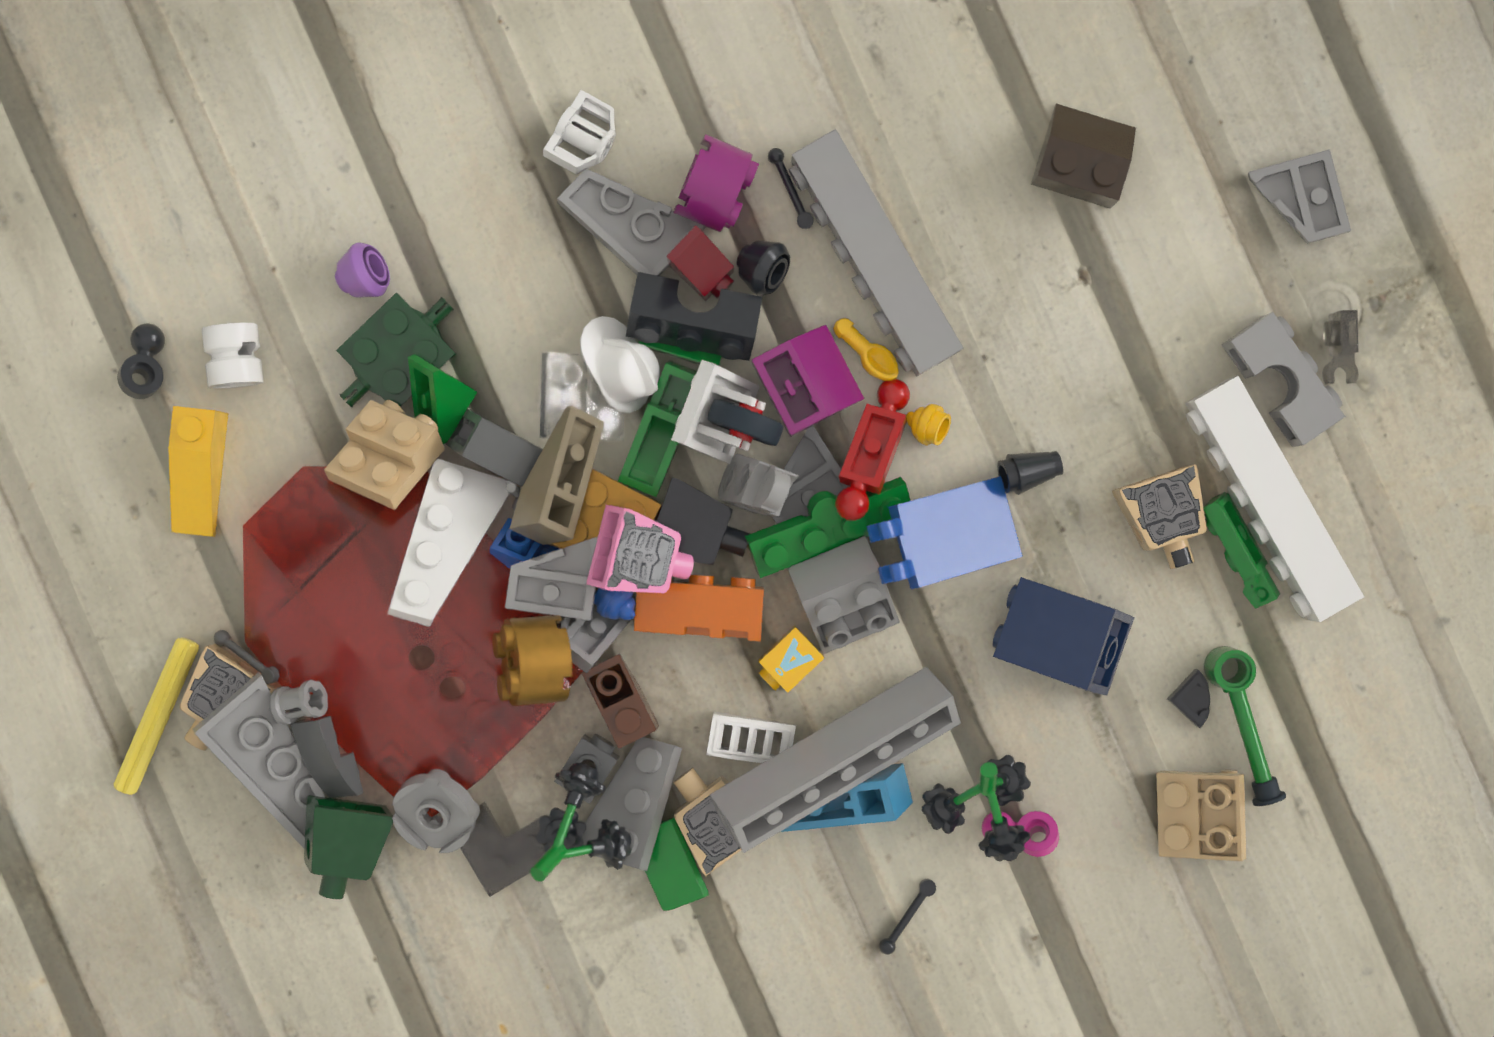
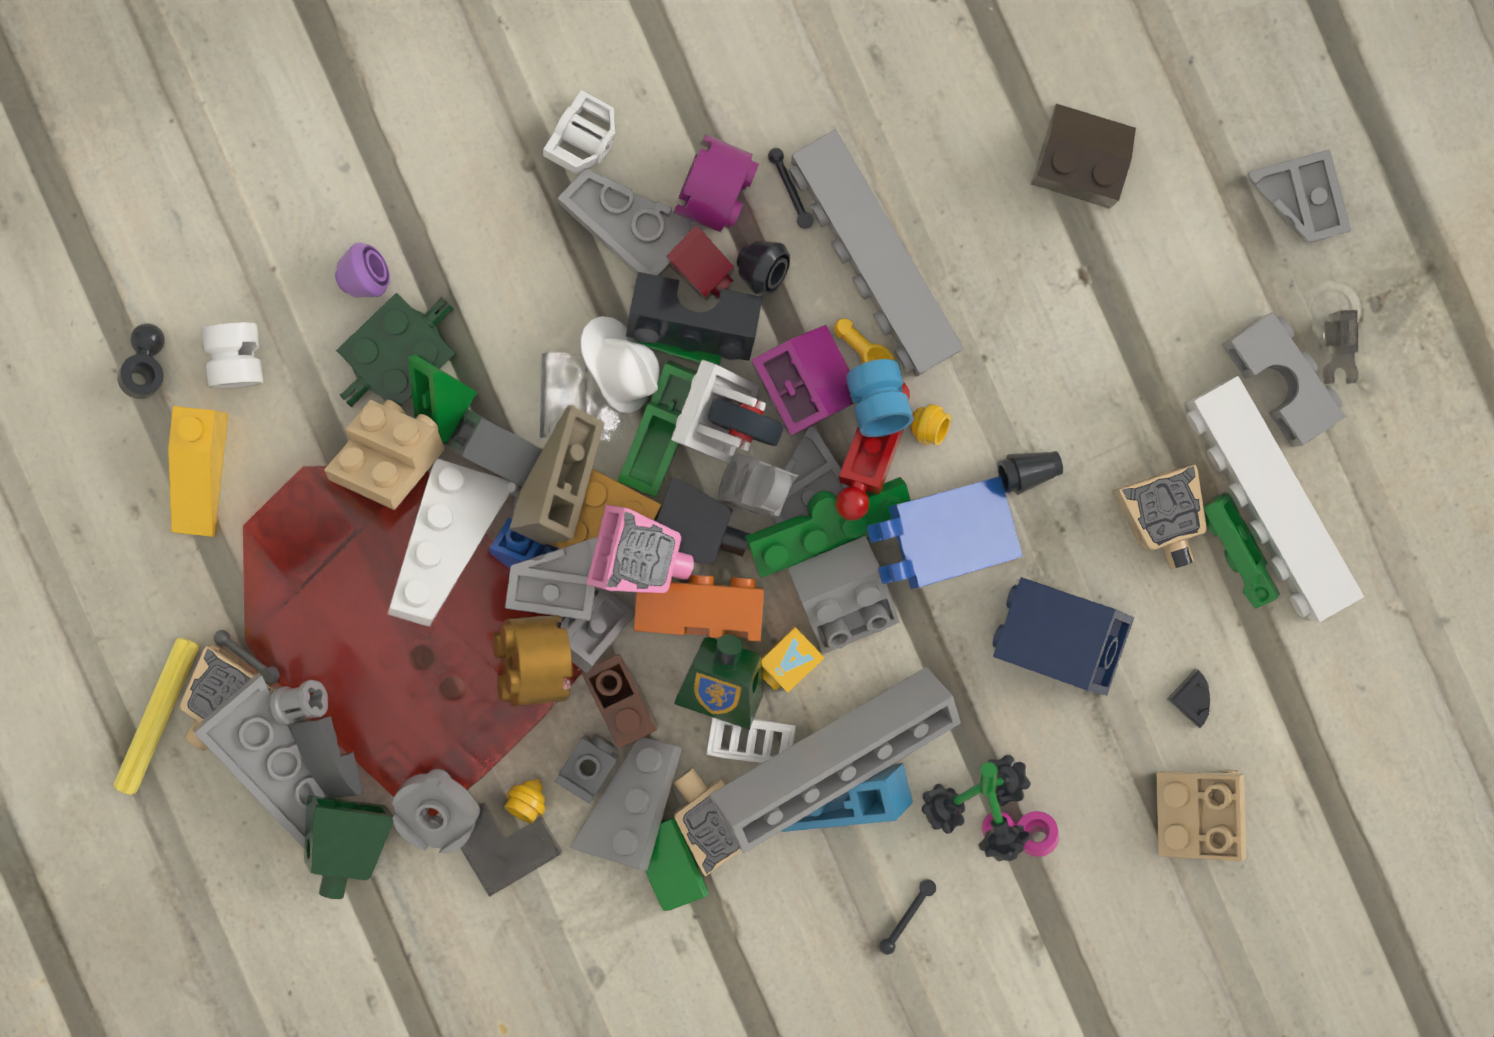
(526, 800): none -> yellow plate
(564, 832): black plant -> none
(615, 604): blue plate -> none
(723, 681): none -> dark green torso
(879, 398): none -> dark azure wheel
(1264, 787): green piece -> none

